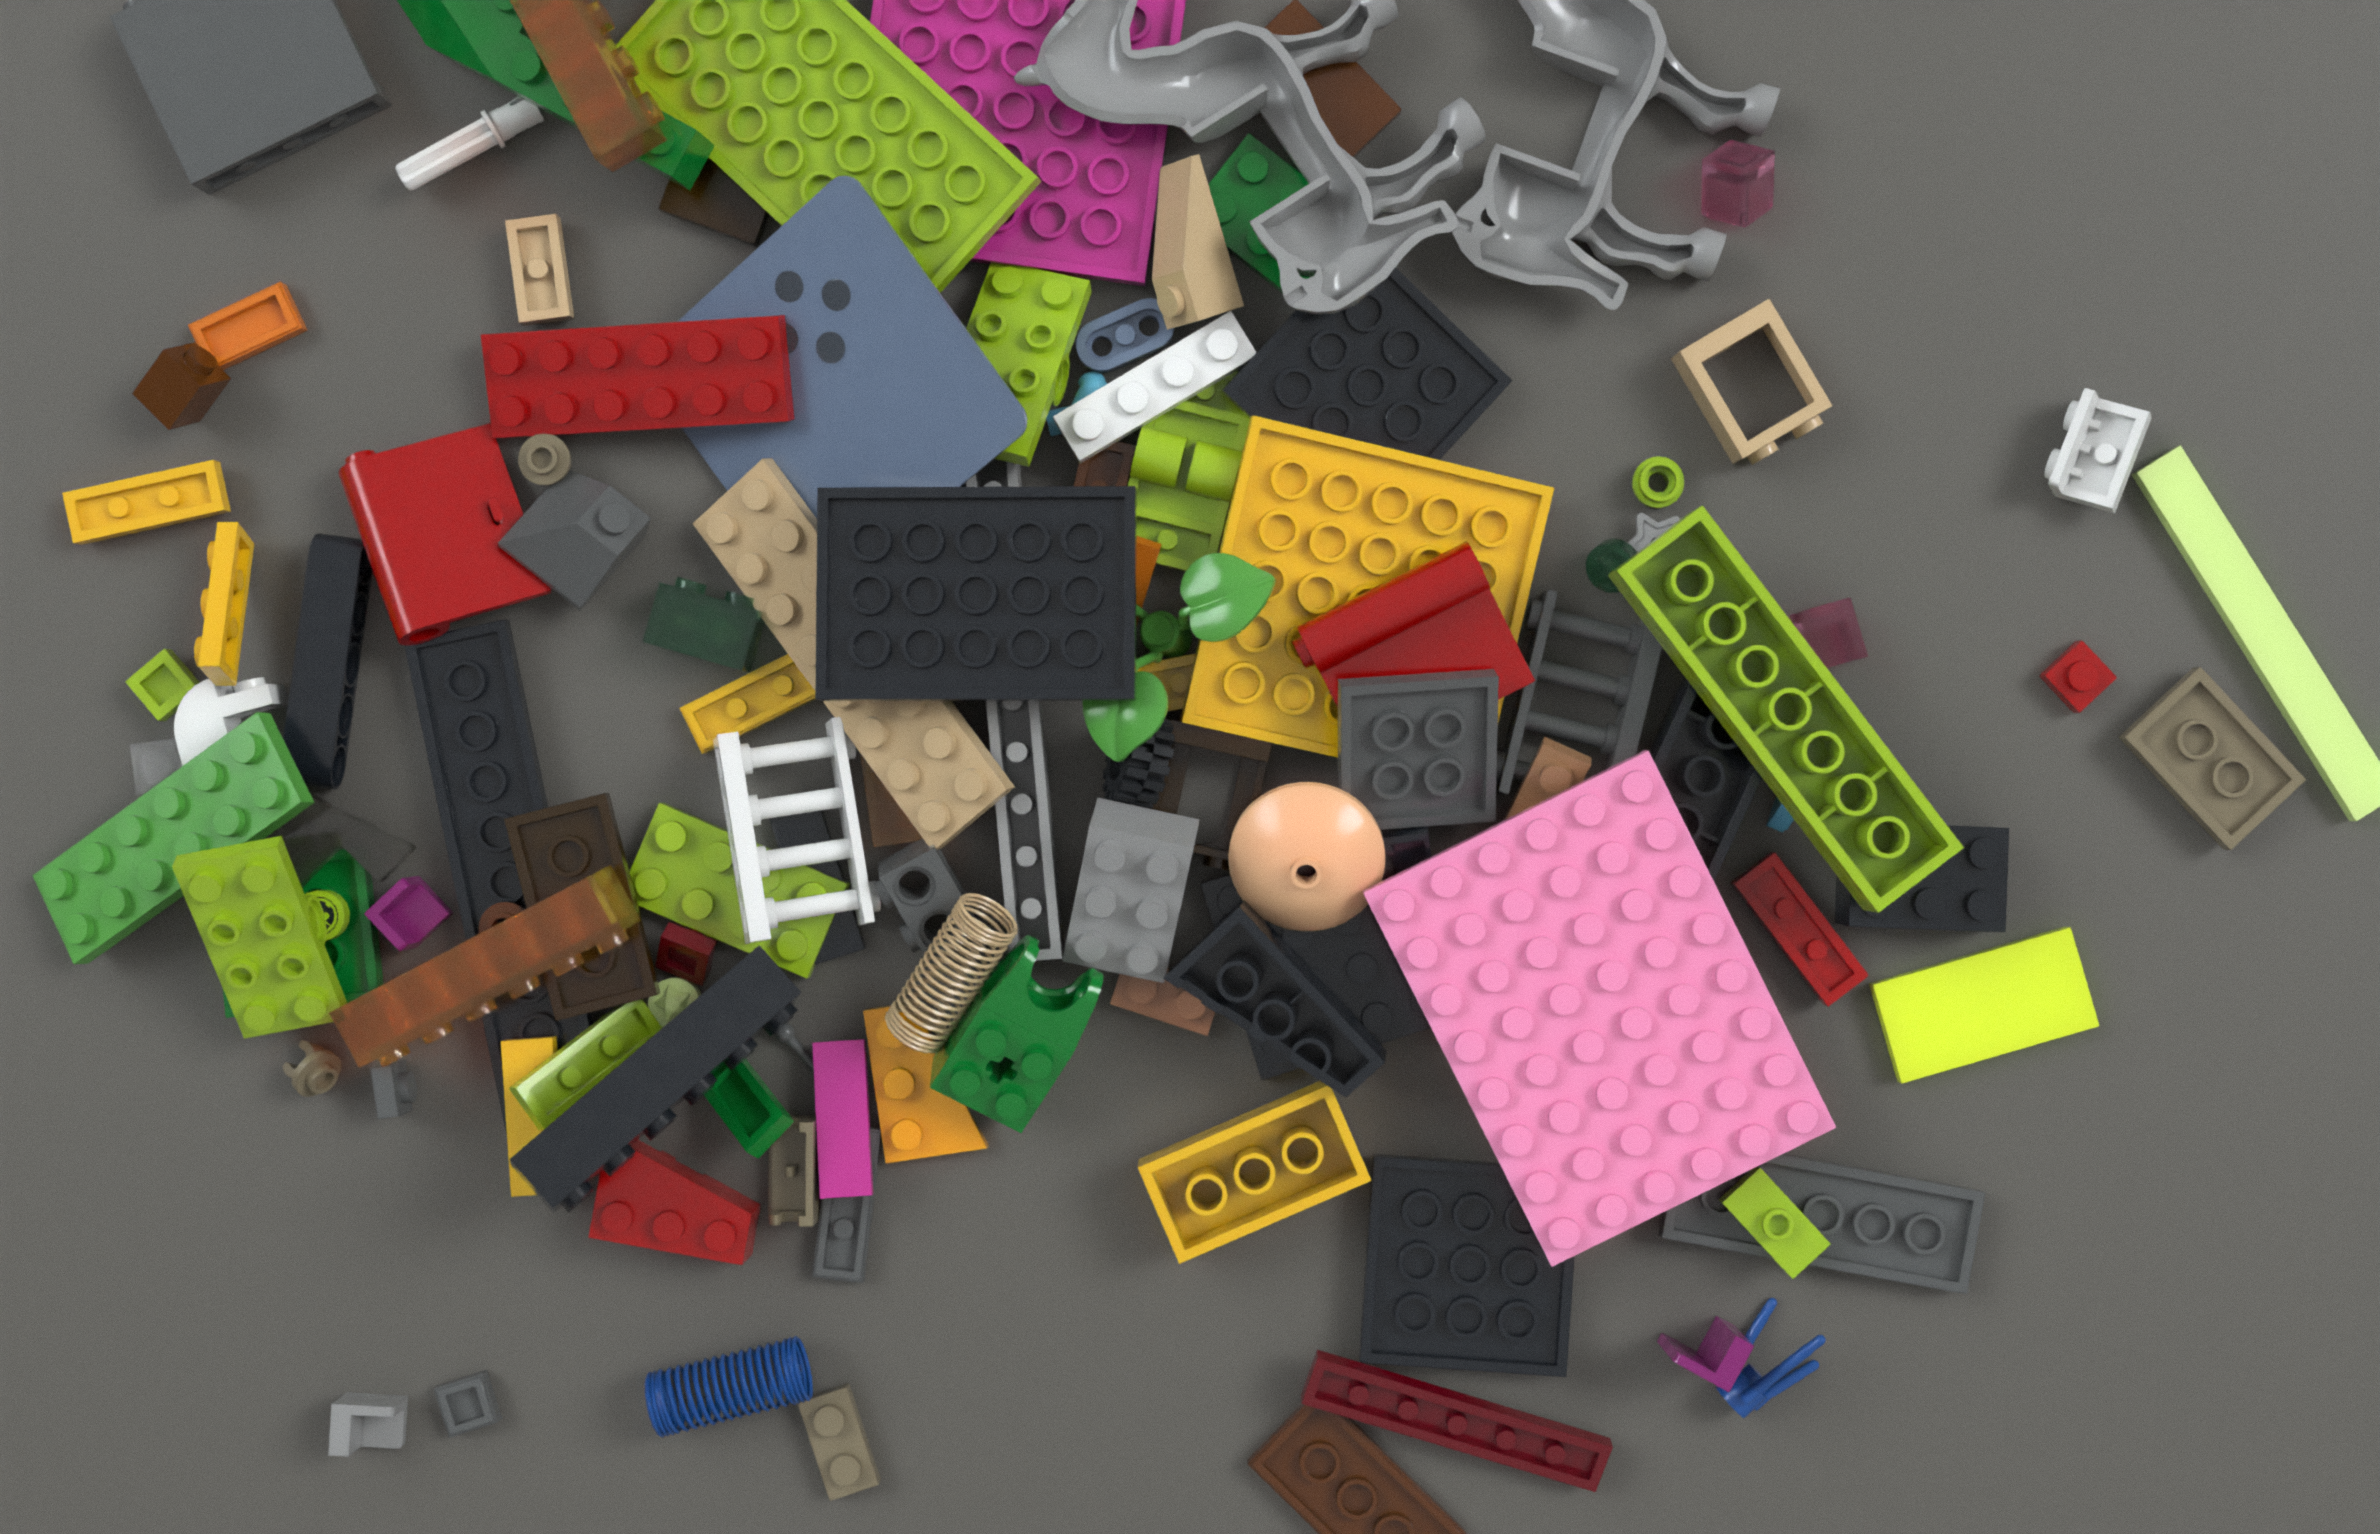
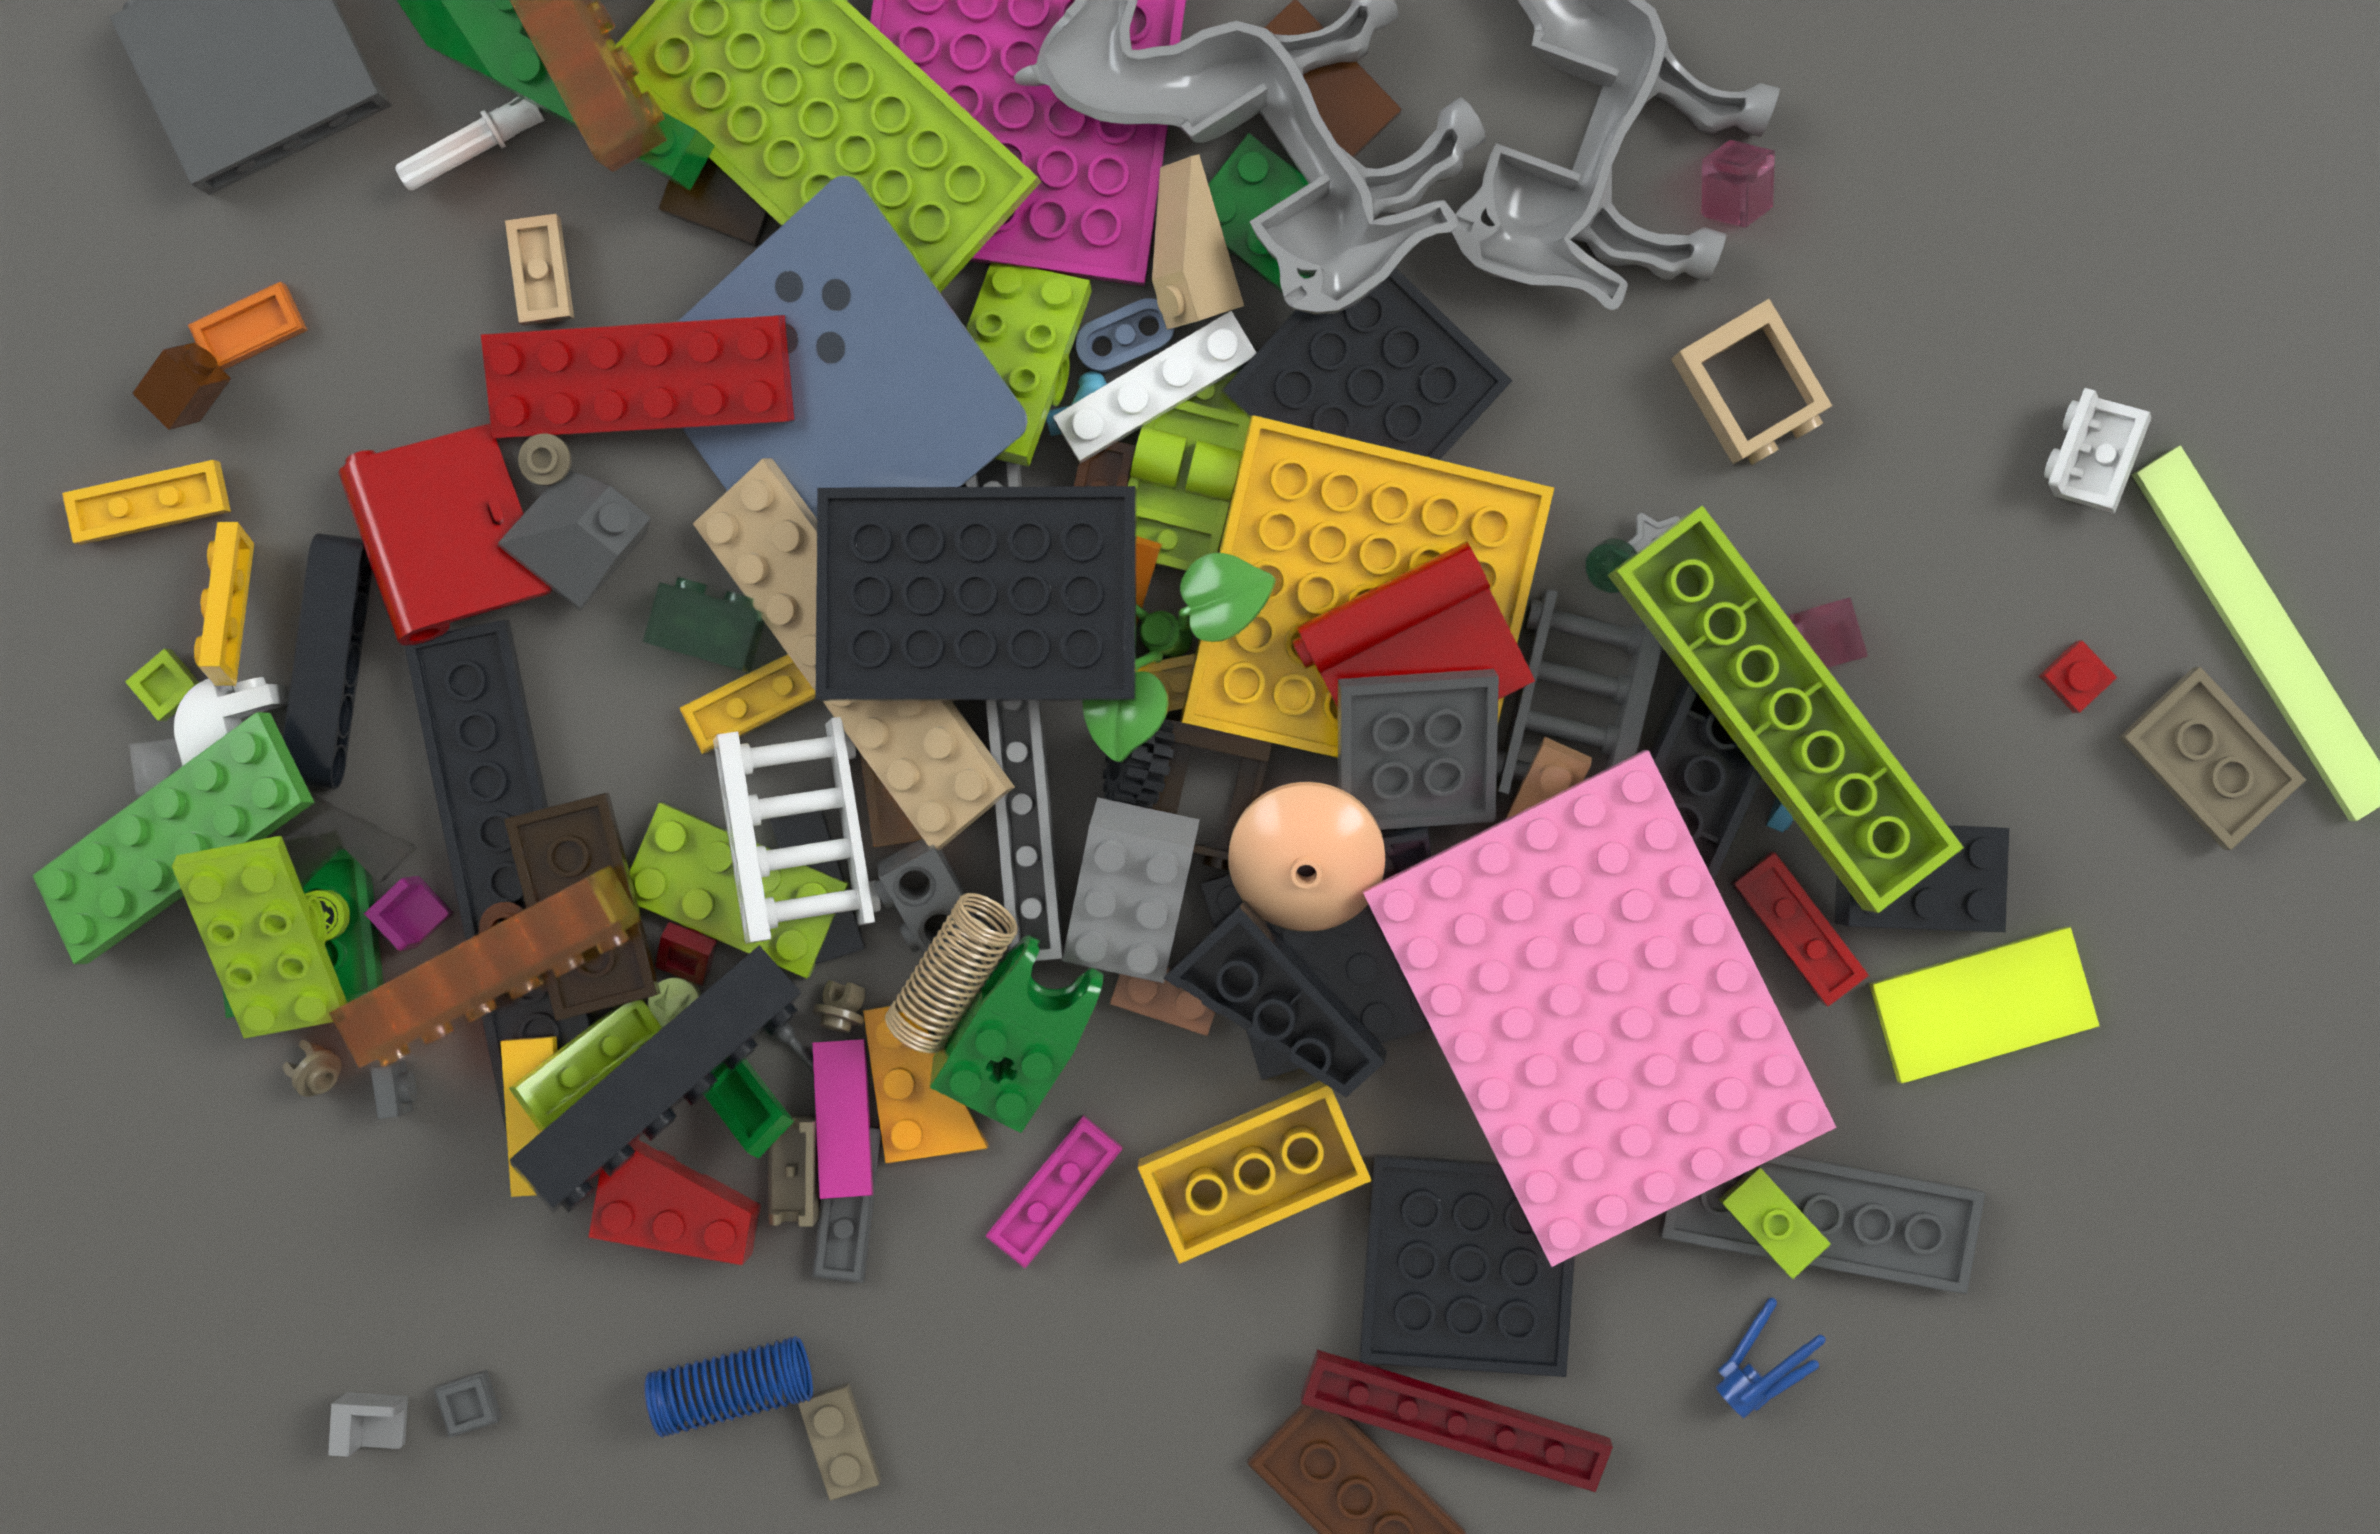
(840, 1006): none -> dark tan plate
(1054, 1191): none -> dark pink tile
(1672, 475): lime plate -> none
(1718, 1356): magenta panel -> none

